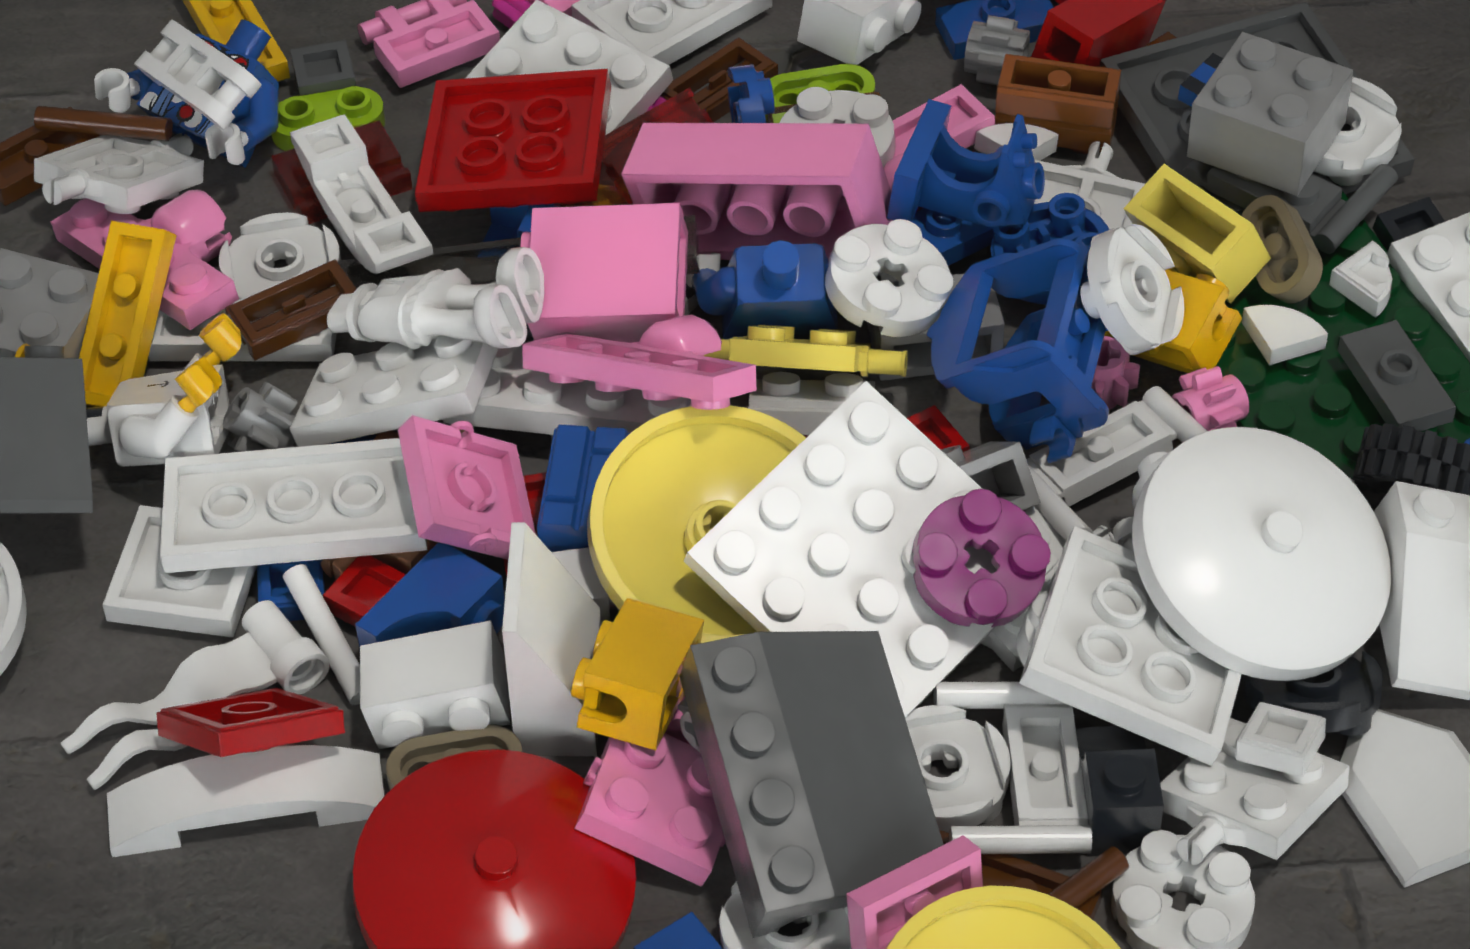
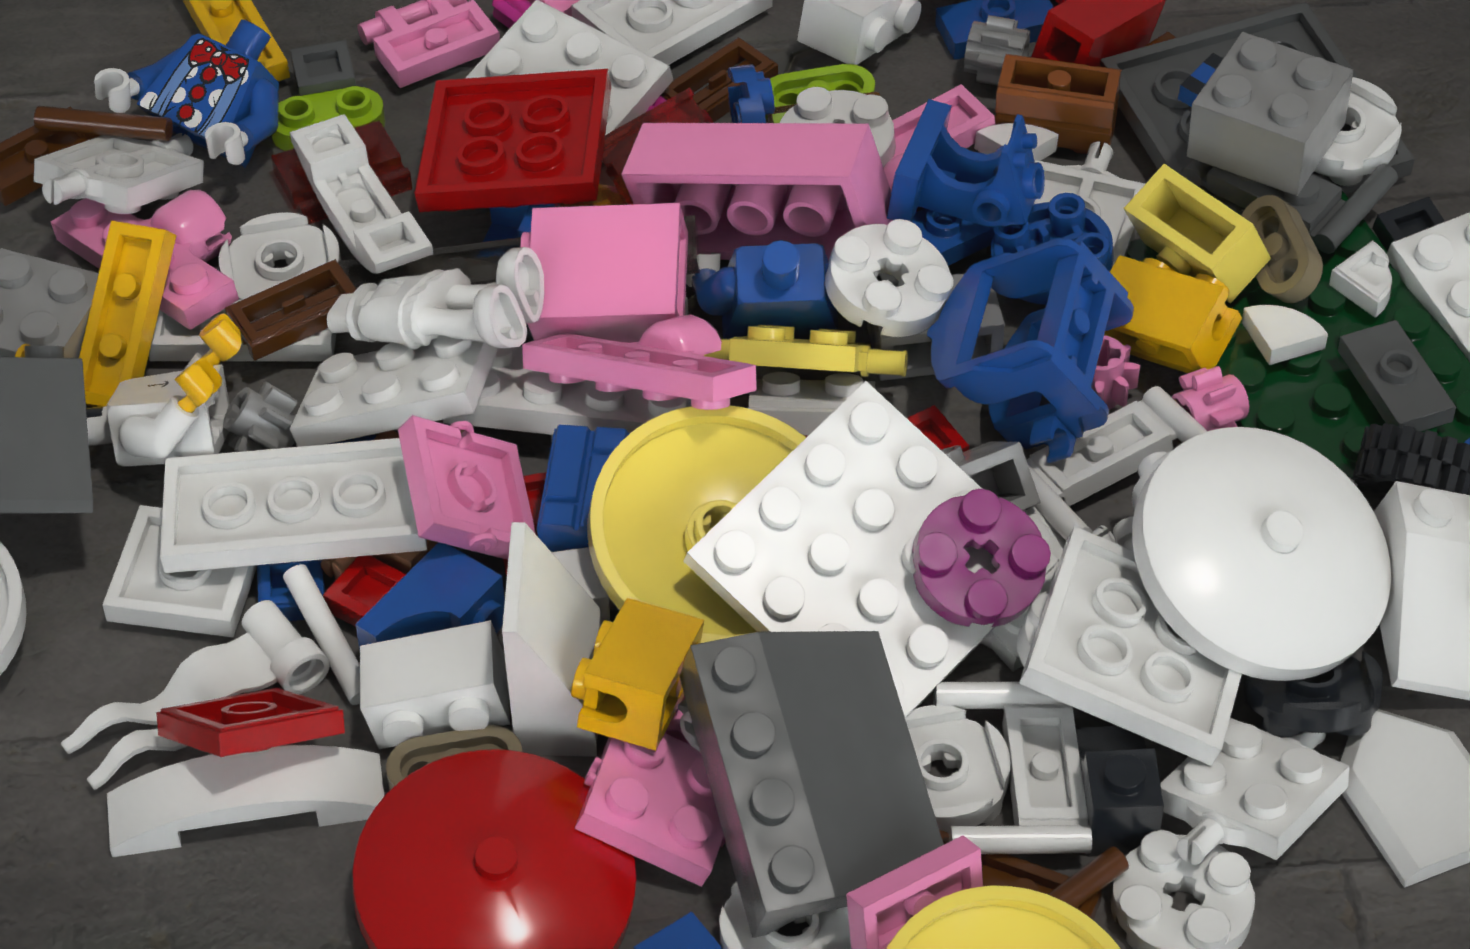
(195, 72): white plate -> none
(1132, 289): white plate -> none
(1281, 739): white tile -> none

